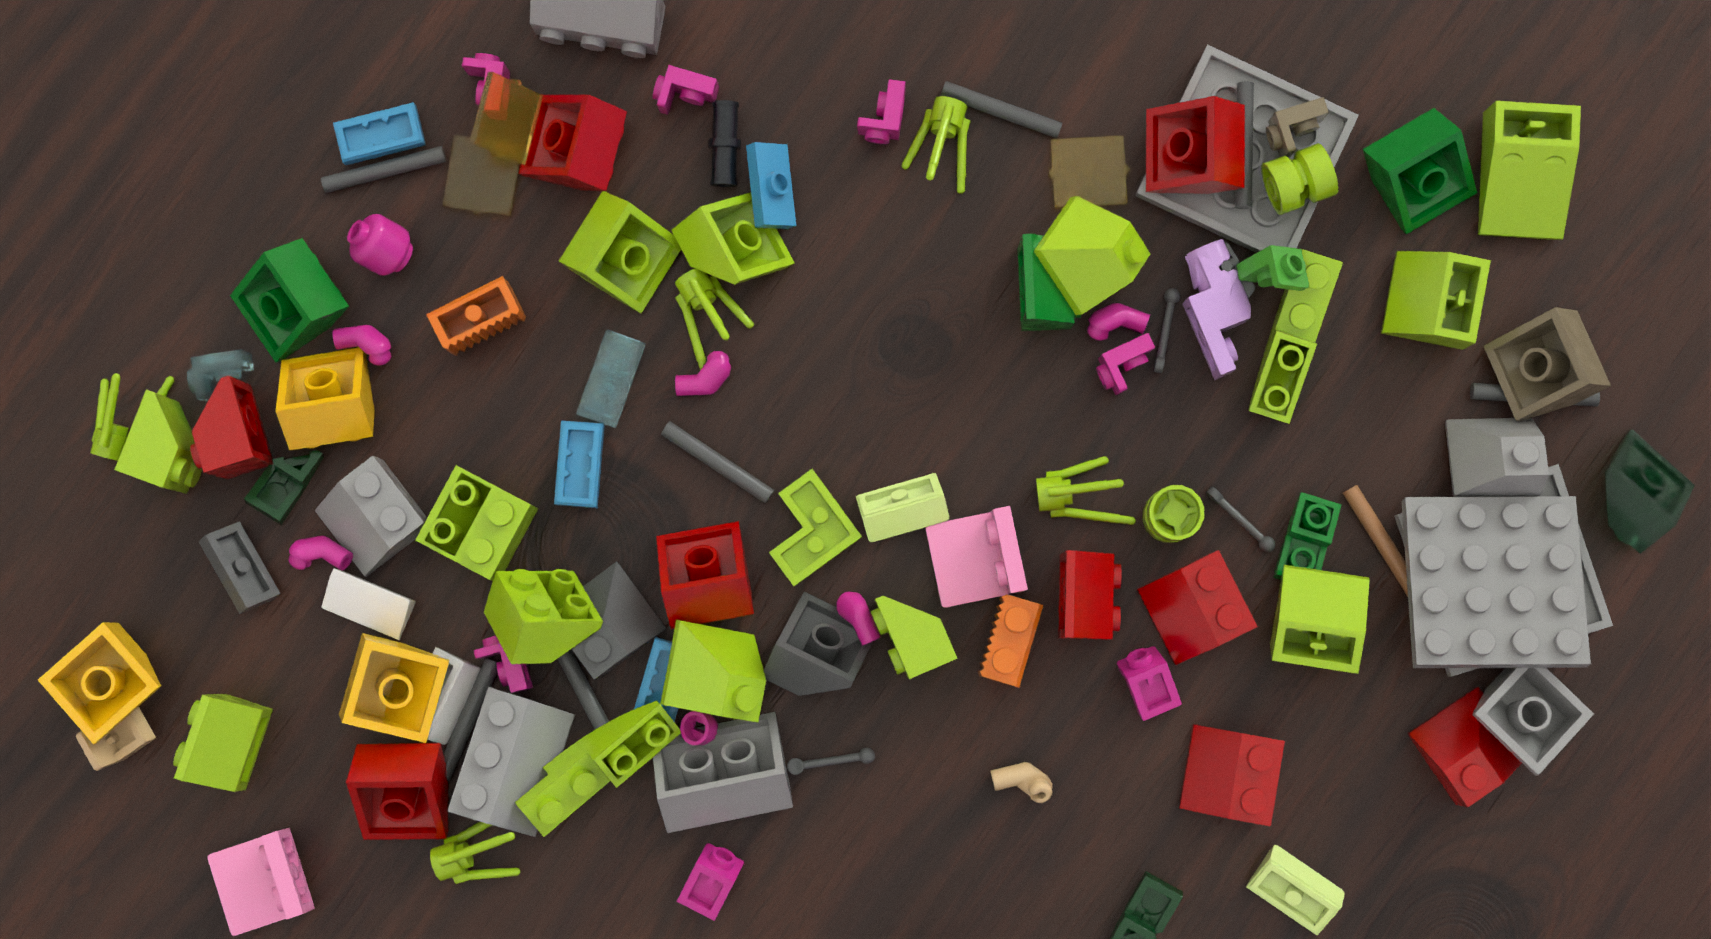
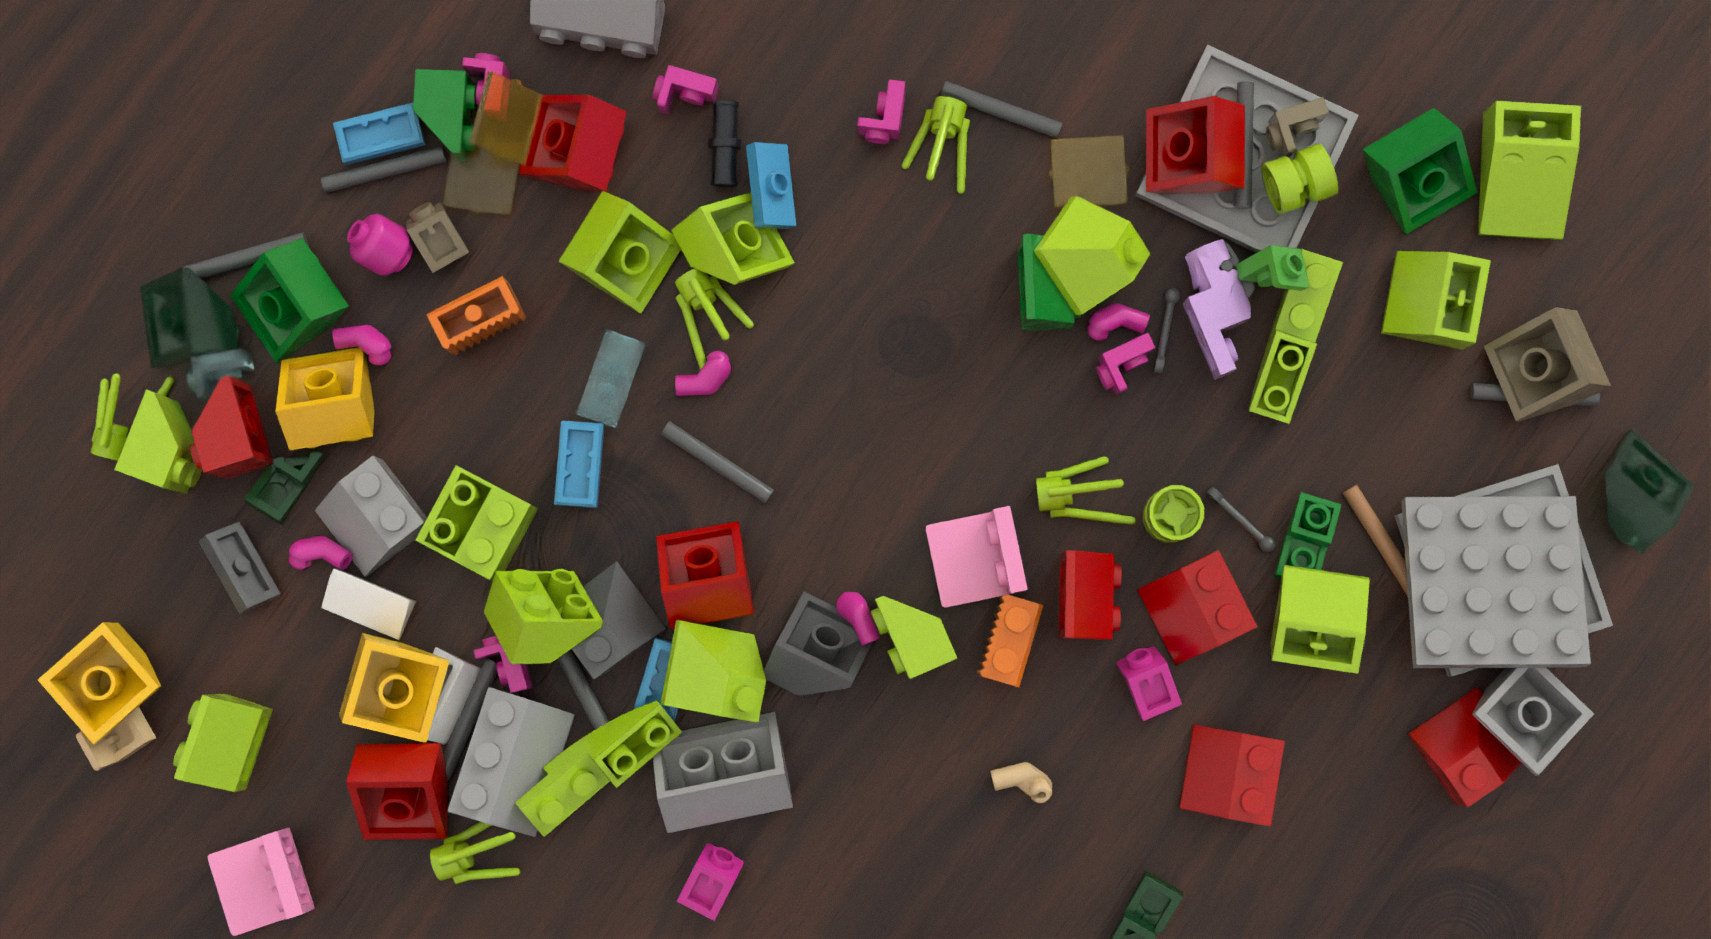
(185, 319): none -> clear green slope
(239, 258): none -> dark grey bar
(435, 235): none -> dark tan bracket
(444, 105): none -> green slope
(697, 736): dark pink hinge -> none
(796, 765): dark grey hinge -> none
(824, 530): lime plate -> none
(902, 507): yellowish green slope -> none
(1296, 890): yellowish green slope -> none
(1496, 457): light grey slope -> none

